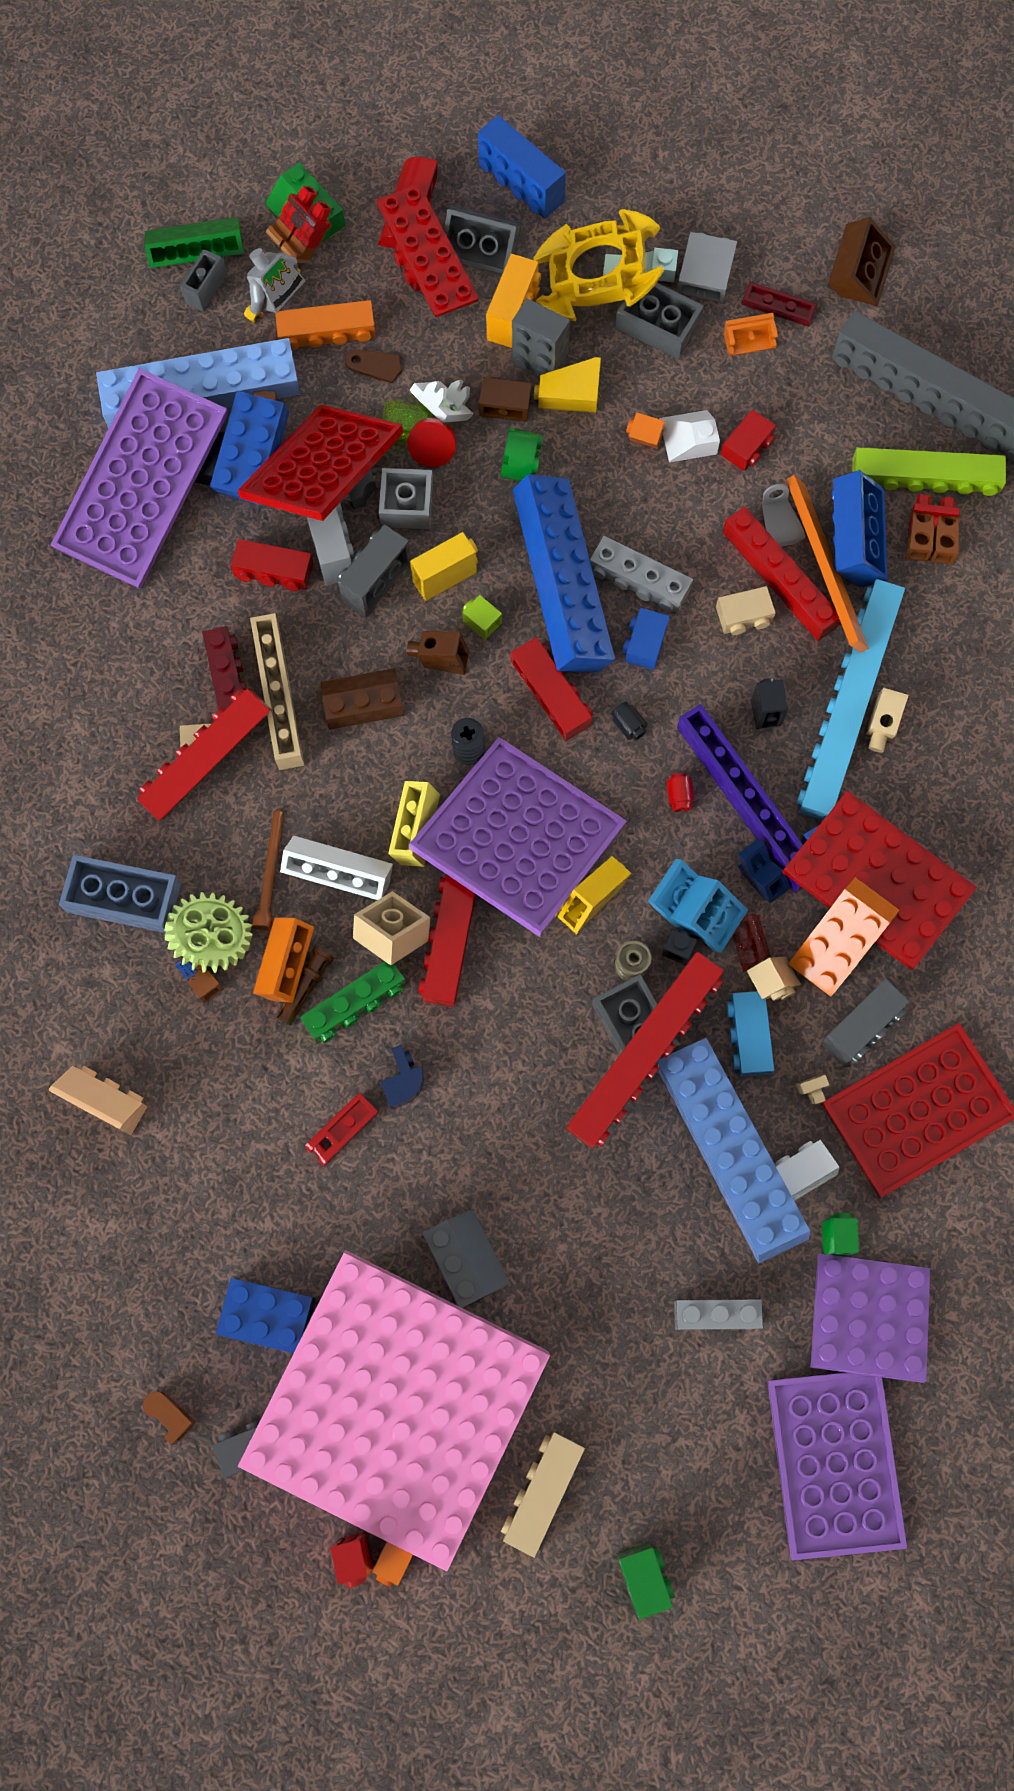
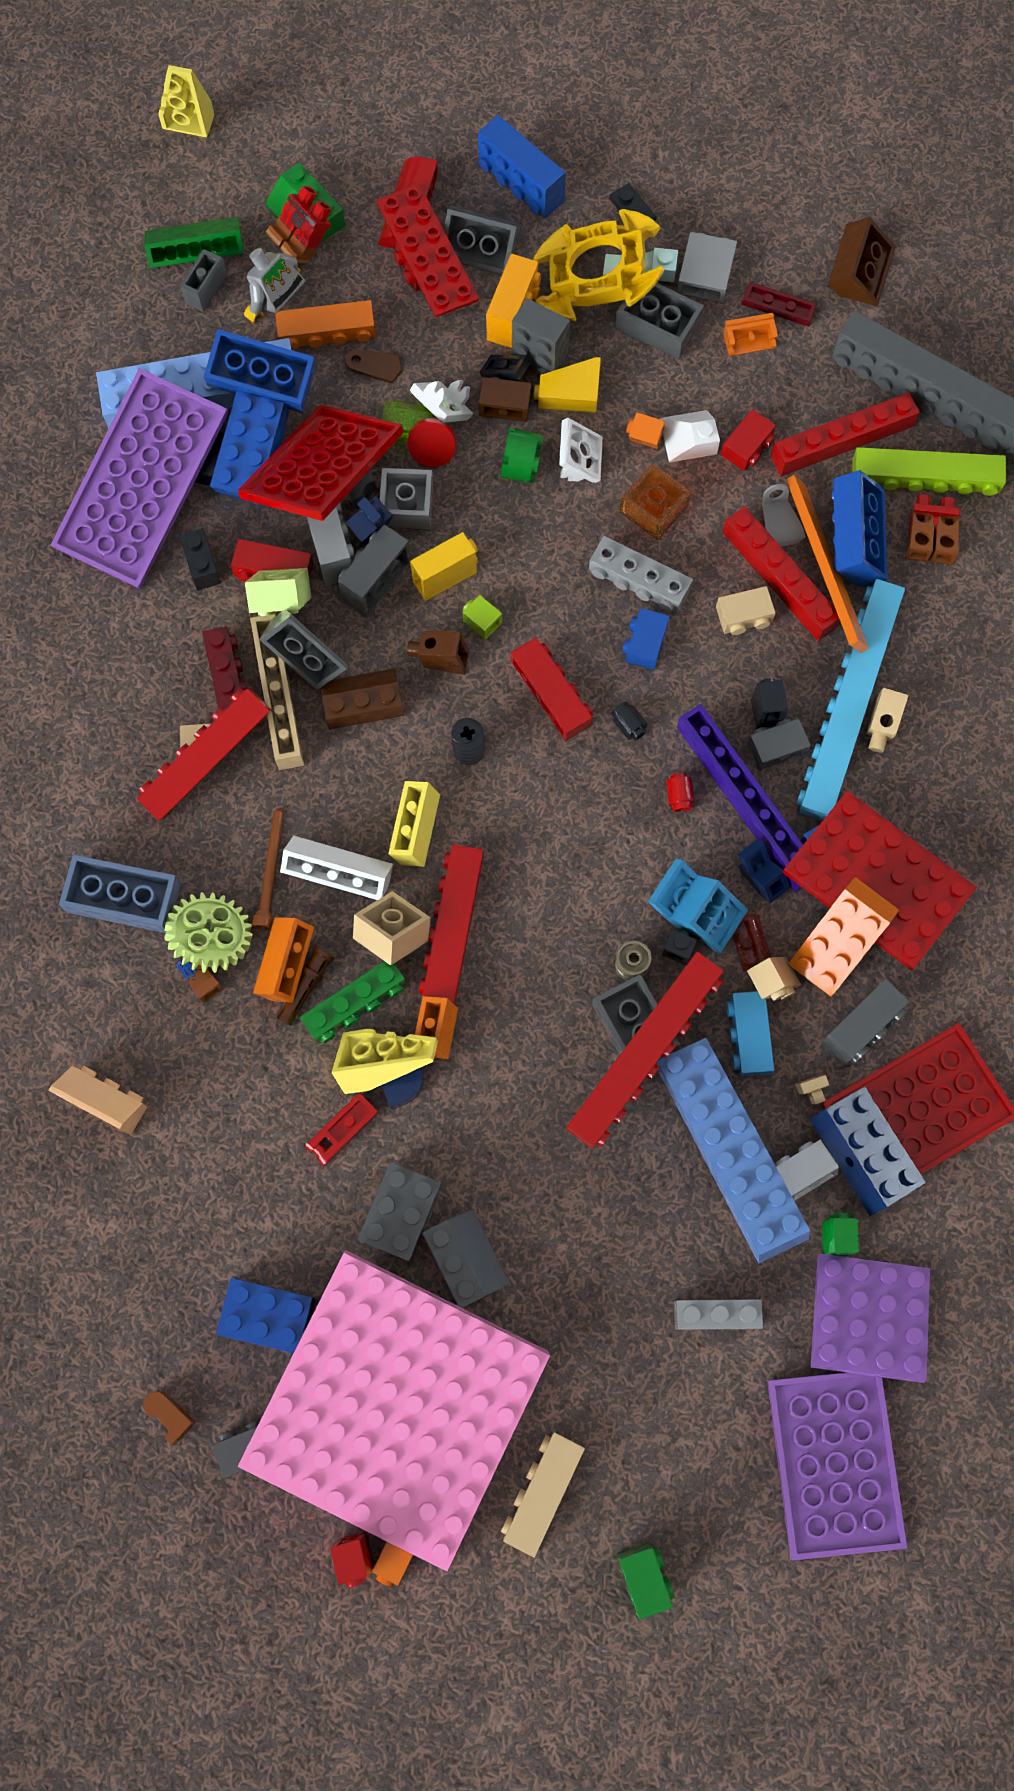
(185, 103): none -> light yellow wedge
(200, 559): none -> black brick
(260, 369): none -> blue brick
(278, 591): none -> yellowish green brick
(302, 650): none -> dark grey slope
(369, 519): none -> dark blue brick
(374, 1058): none -> light yellow wedge
(400, 1212): none -> dark grey brick
(437, 1020): none -> orange brick
(505, 367): none -> black plate
(518, 836): medium lavender plate -> none
(563, 574): blue brick -> none
(571, 437): none -> white piece
(593, 894): yellow slope -> none
(628, 199): none -> black plate
(654, 501): none -> clear orange brick
(778, 743): none -> dark grey brick
(844, 434): none -> red brick
(867, 1151): none -> brick

